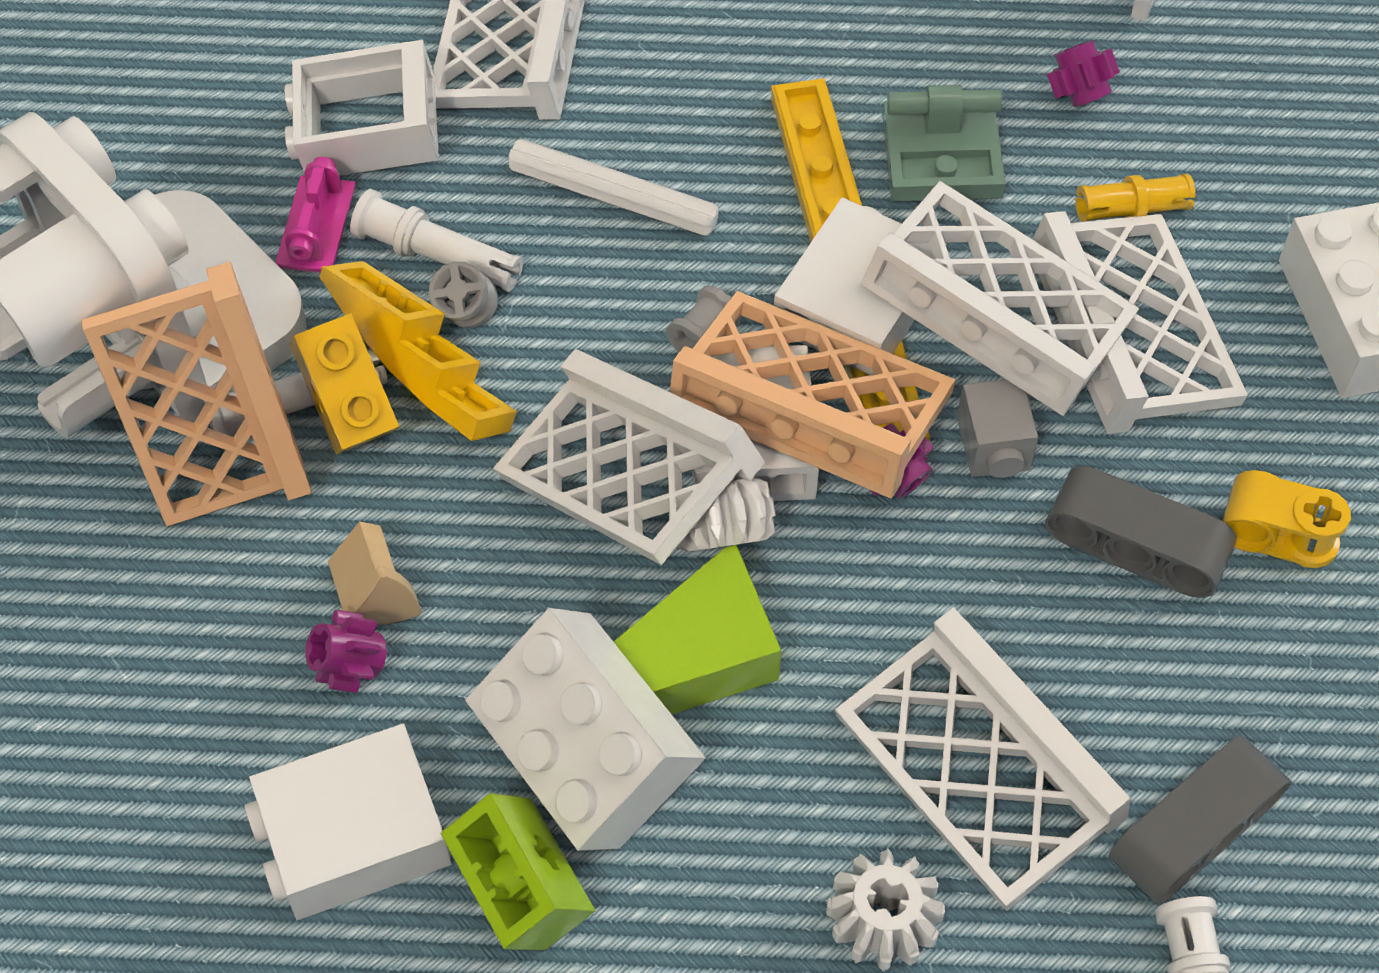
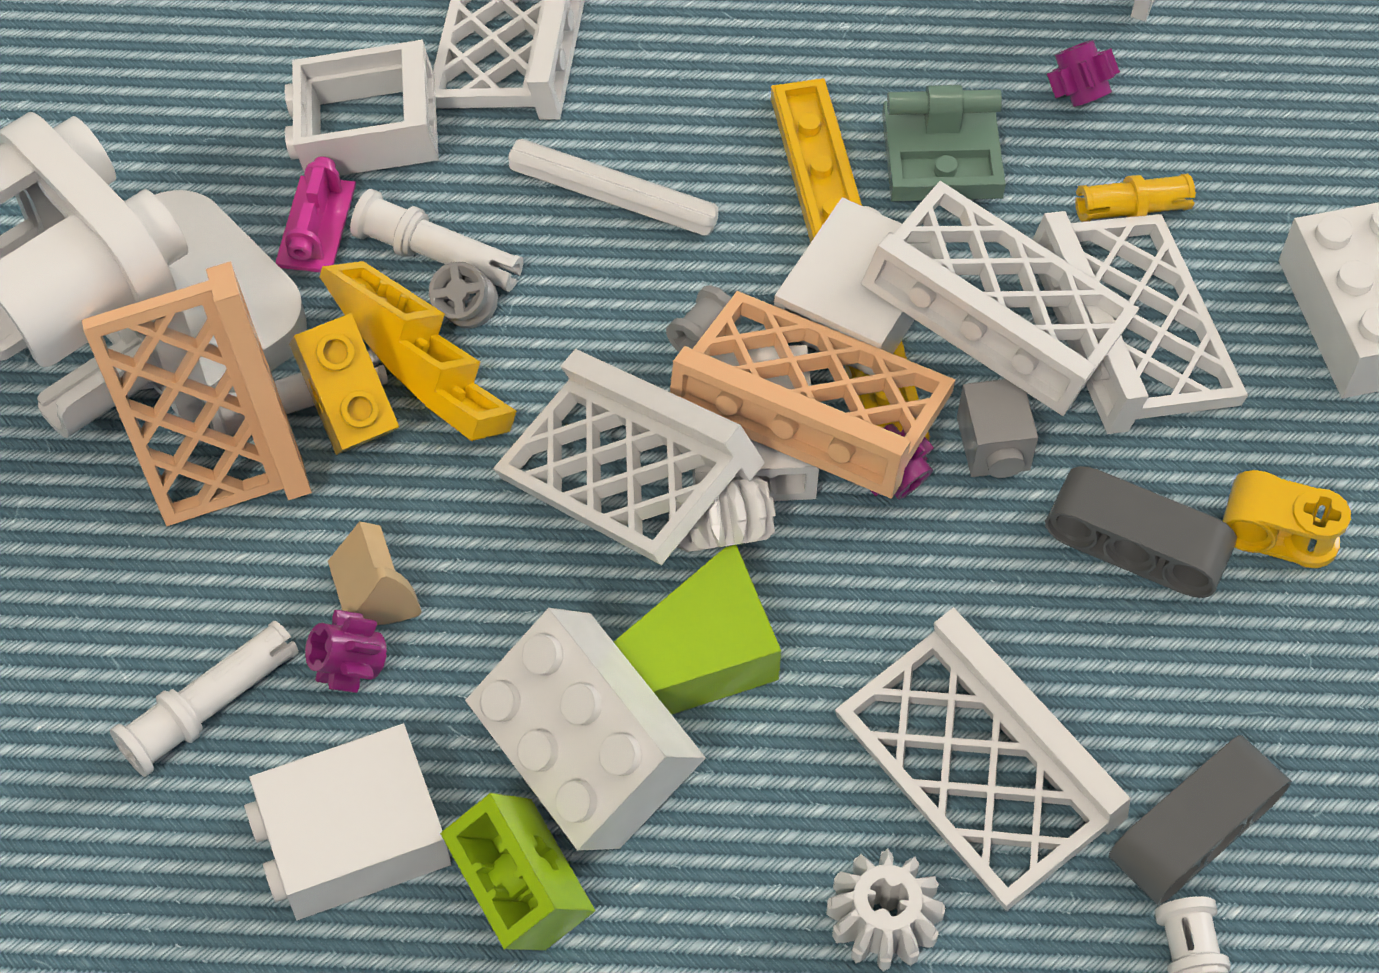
(180, 713): none -> white pin

